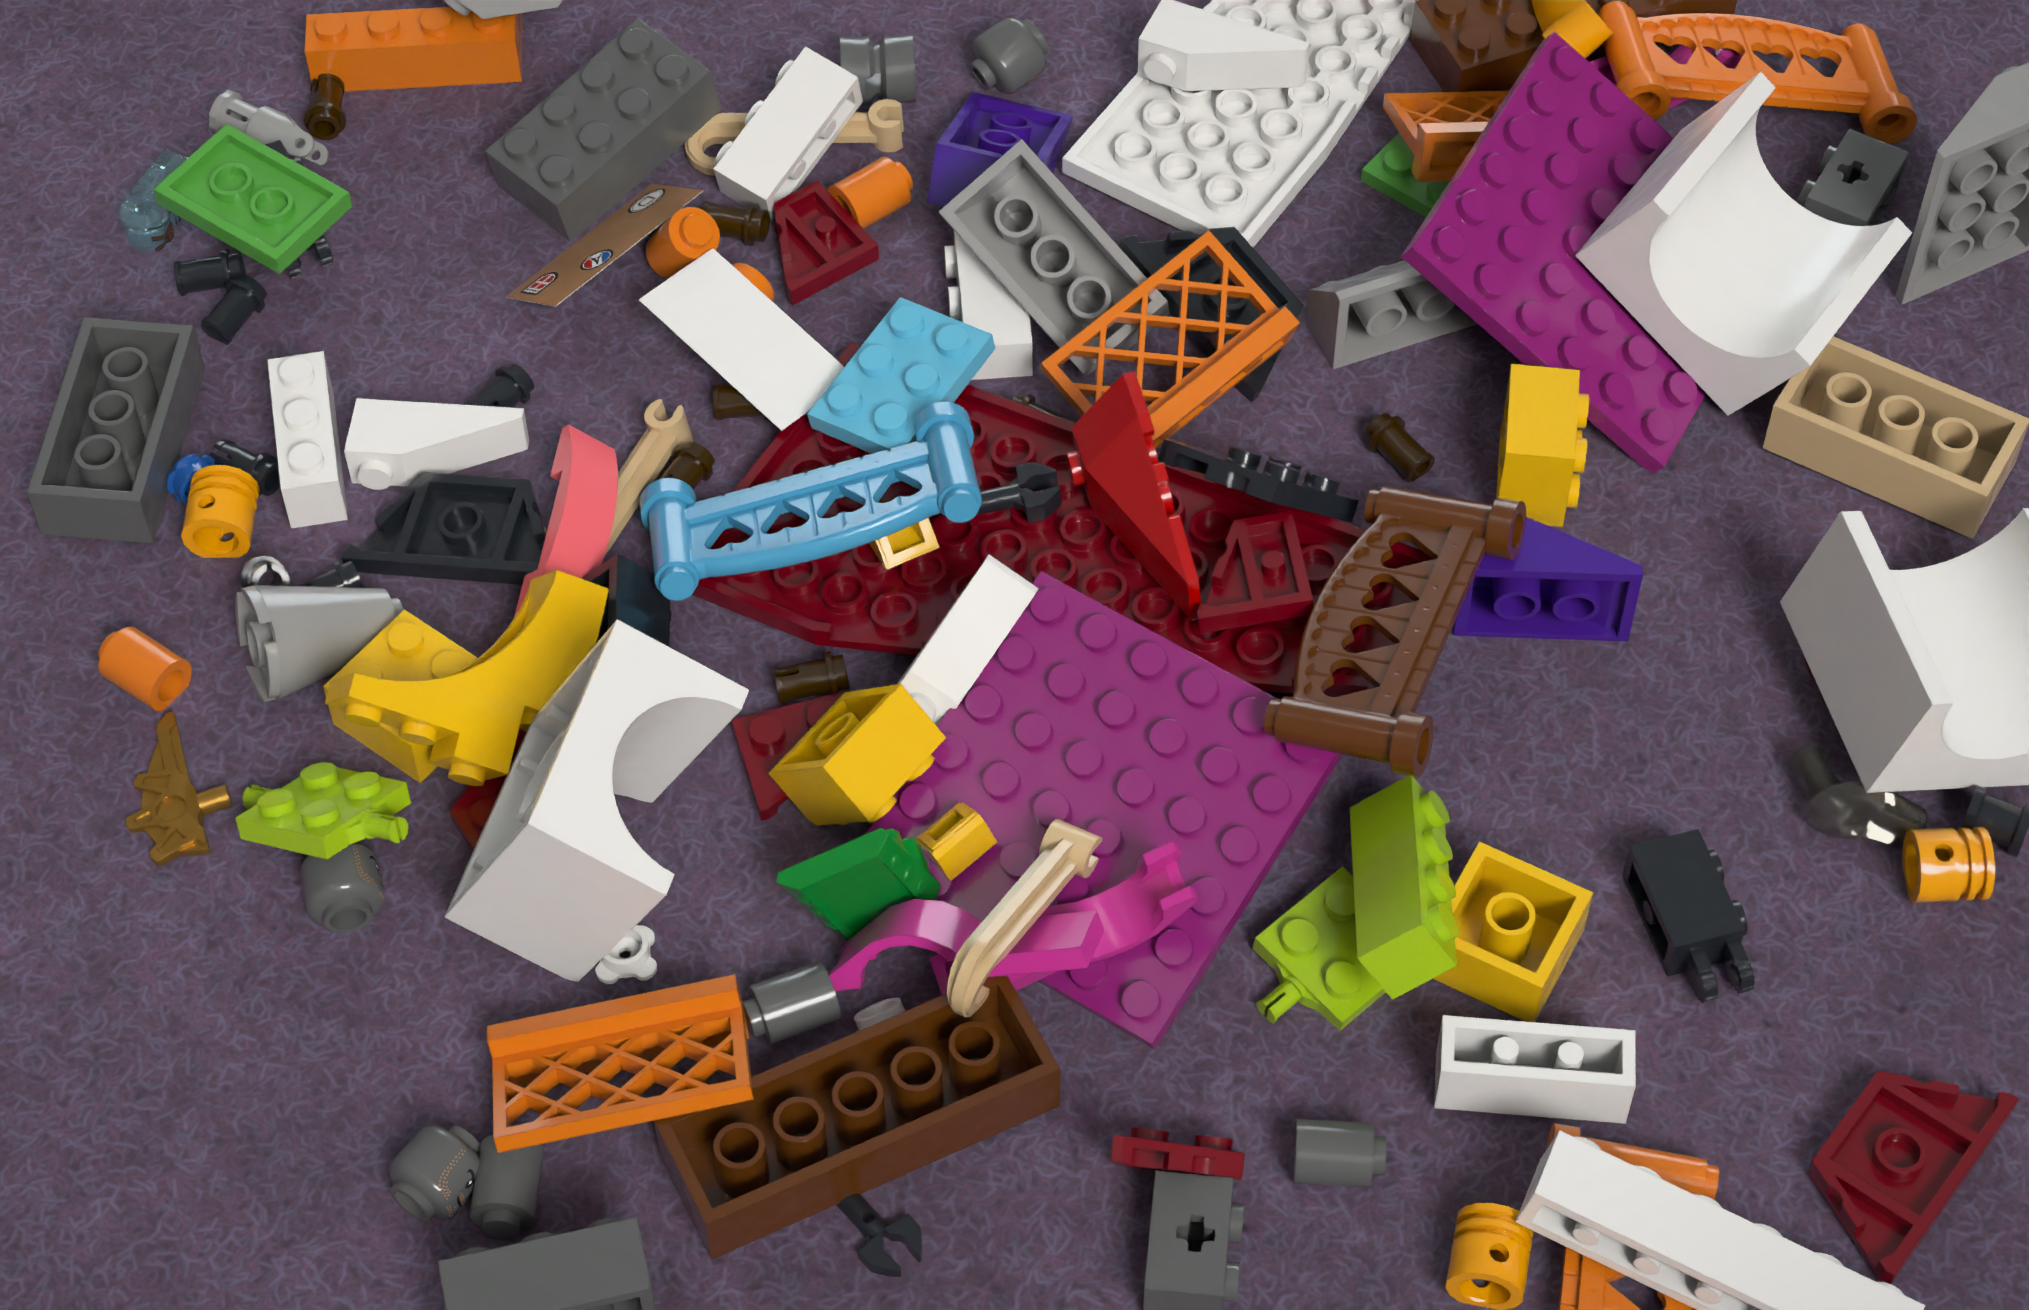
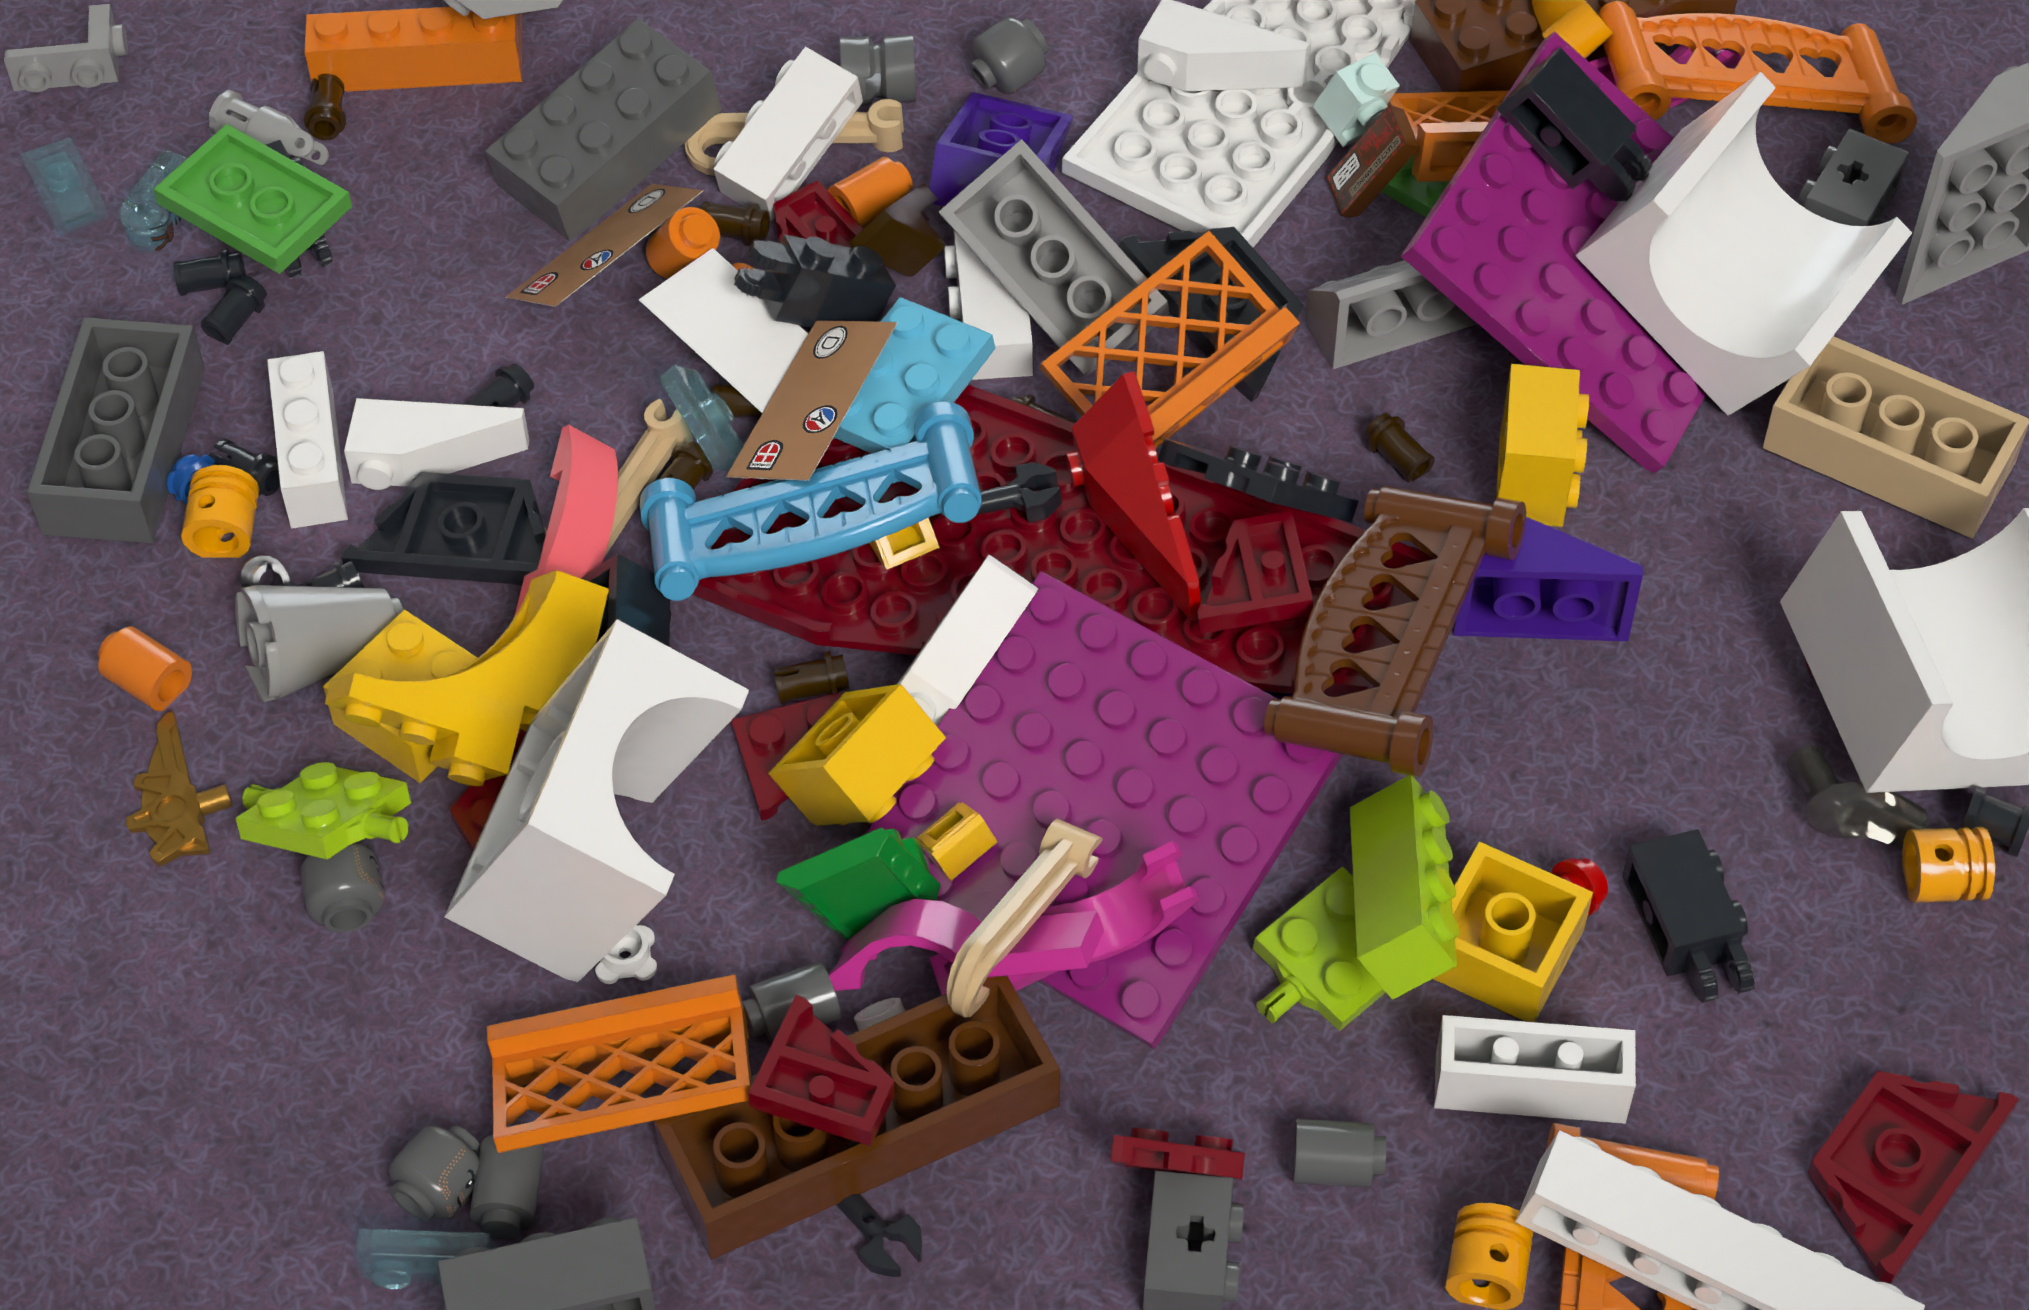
(64, 186): none -> clear light blue plate
(72, 64): none -> light grey bracket
(405, 1256): none -> clear light blue plate
(704, 414): none -> clear light blue plate
(812, 400): none -> medium nougat sticker
(816, 281): none -> black hinge
(821, 1079): none -> dark red wing
(903, 233): none -> dark brown slope
(1356, 98): none -> light aqua brick
(1372, 162): none -> reddish brown tile
(1576, 127): none -> black hinge
(1586, 875): none -> red plate

